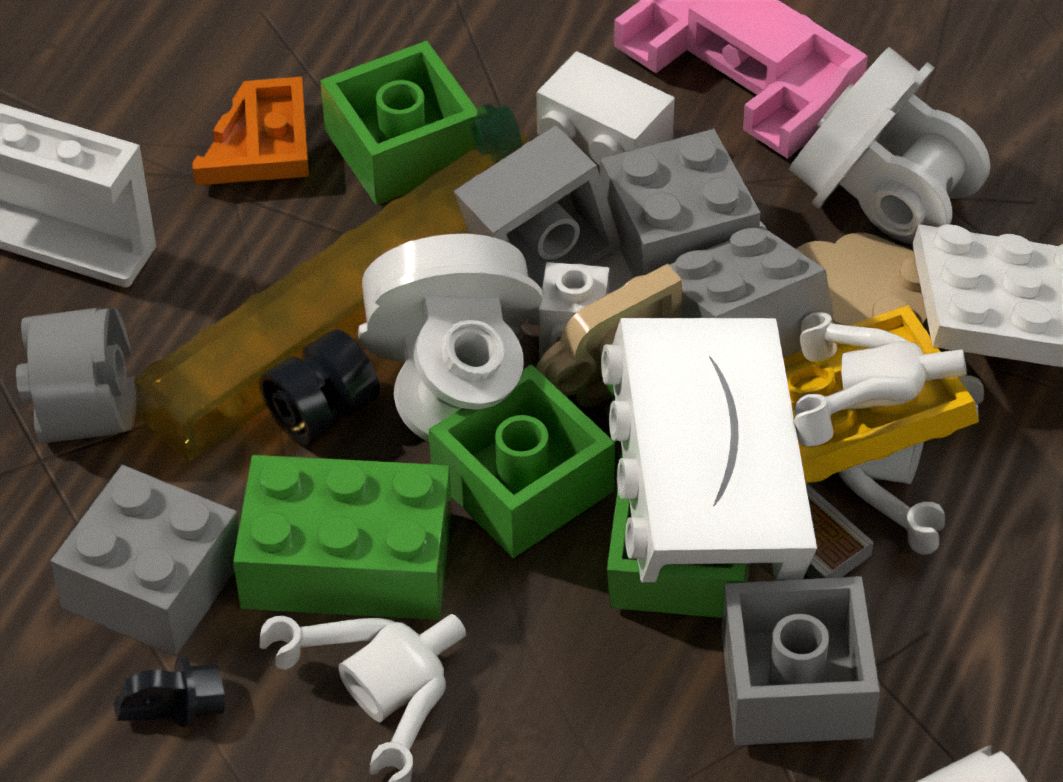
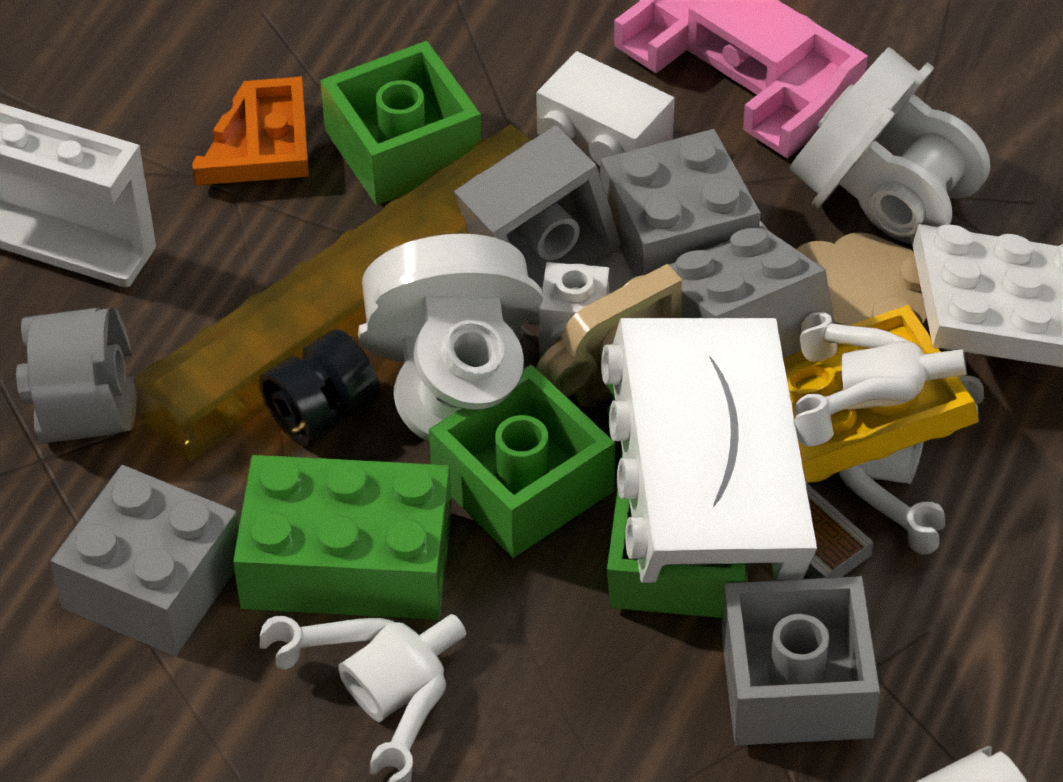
(172, 694): black piece -> none
(496, 132): clear green plate -> none

